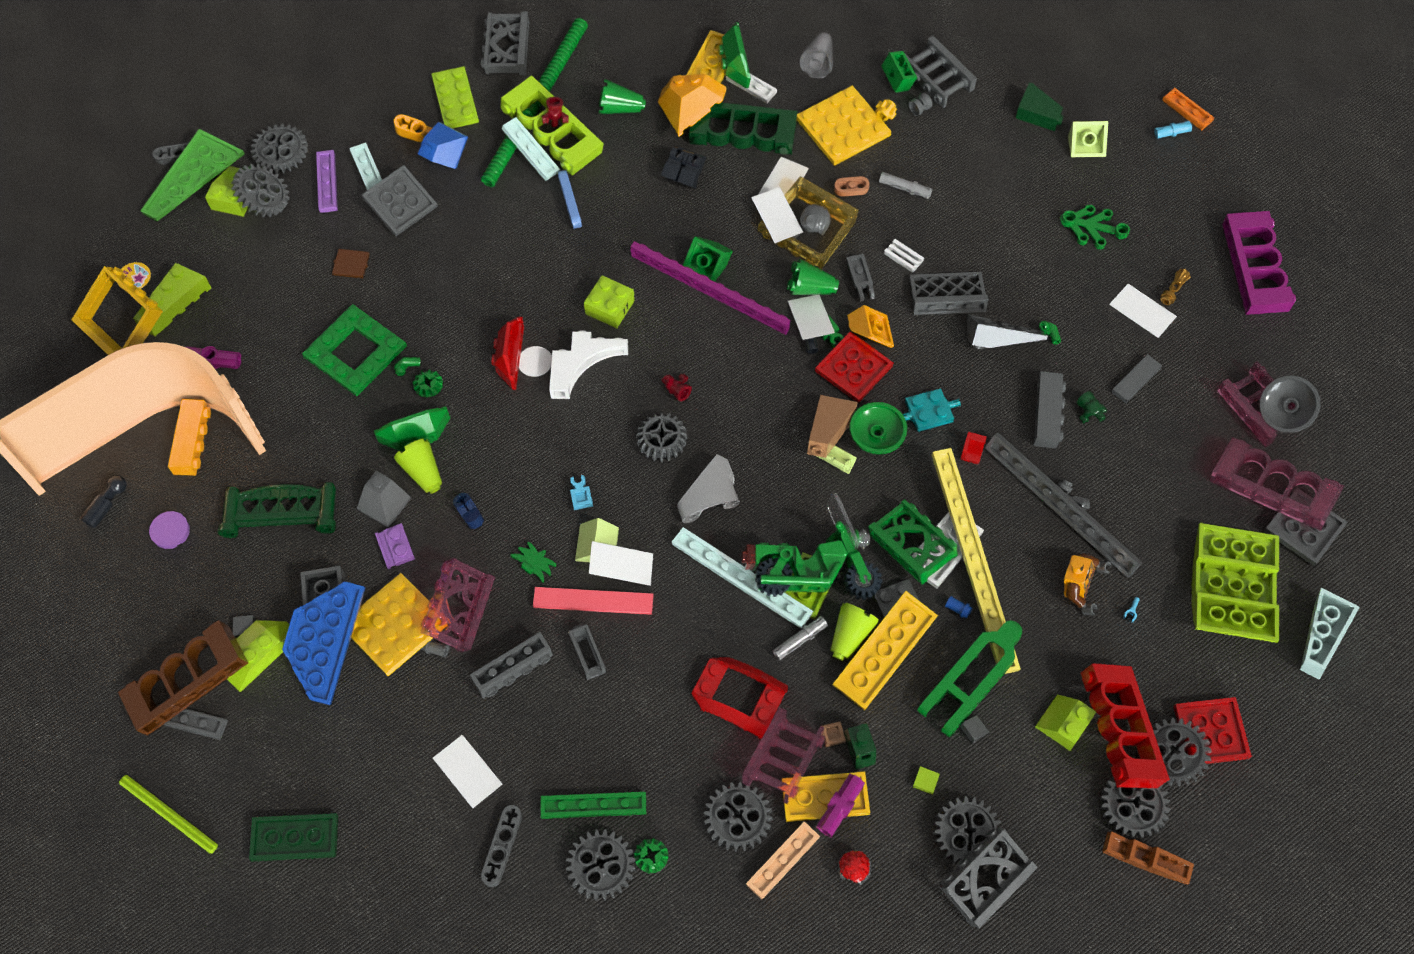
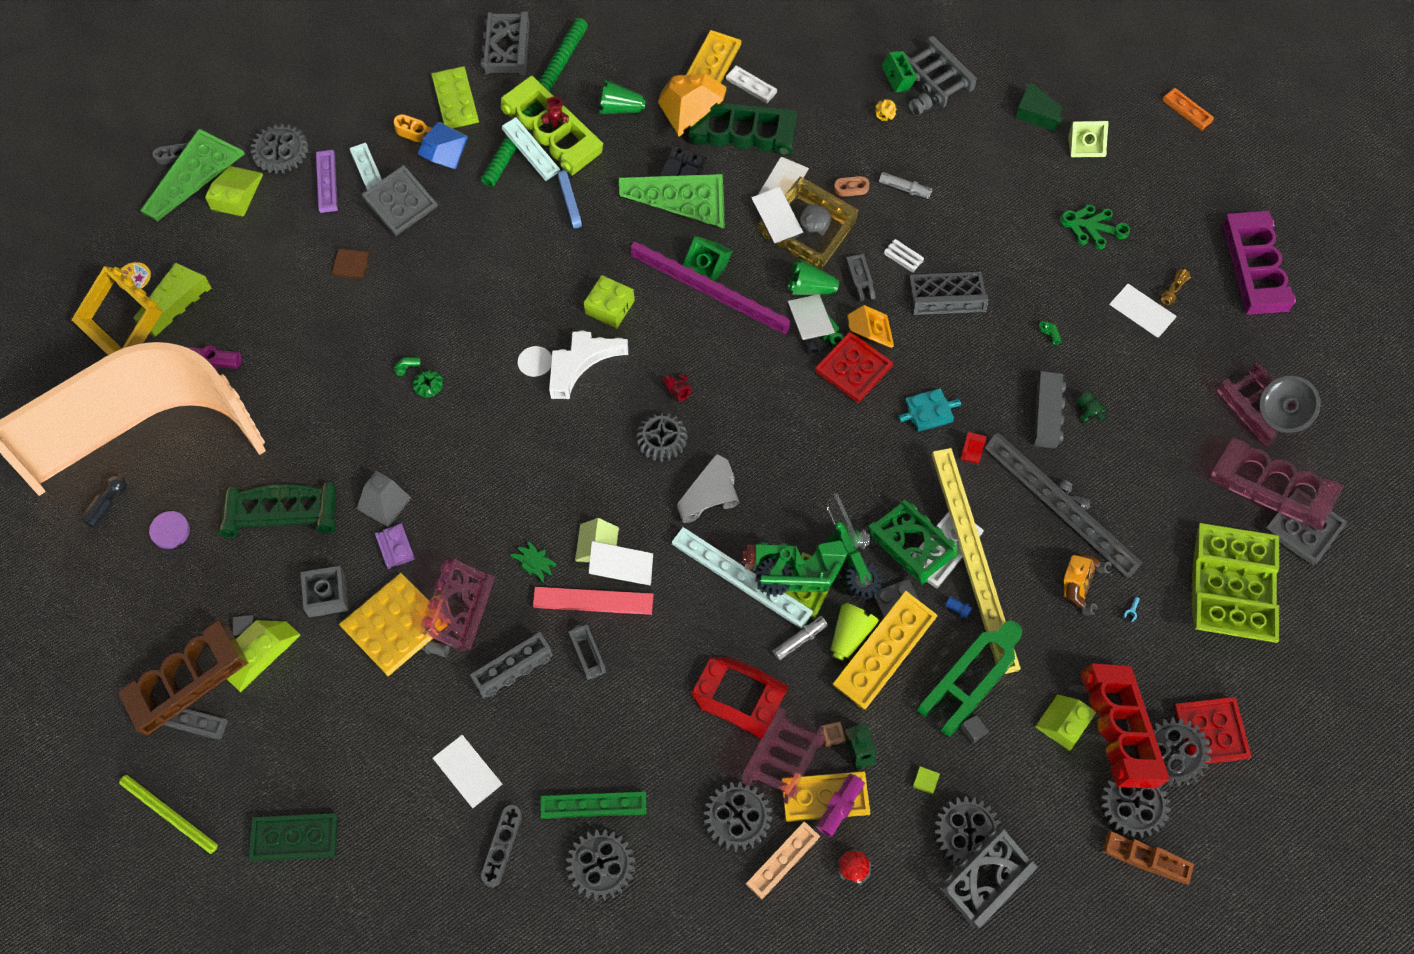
(189, 437): light orange brick -> none
(260, 190): dark grey gear -> none
(321, 637): blue plate -> none
(354, 380): green plate -> none
(420, 465): lime cone -> none
(422, 425): green wedge -> none
(468, 510): dark blue piece -> none
(508, 351): red wedge -> none
(580, 495): medium azure plate -> none
(660, 858): green gear -> none
(689, 195): none -> bright green wing
(734, 56): green wedge -> none
(818, 57): clear cone -> none
(830, 423): medium nougat slope -> none
(840, 459): yellowish green hinge -> none
(843, 125): yellow plate -> none
(882, 419): green dish -> none
(989, 334): wedge -> none
(1136, 378): dark grey tile -> none
(1173, 129): medium azure pin -> none
(1327, 627): light aqua wedge -> none

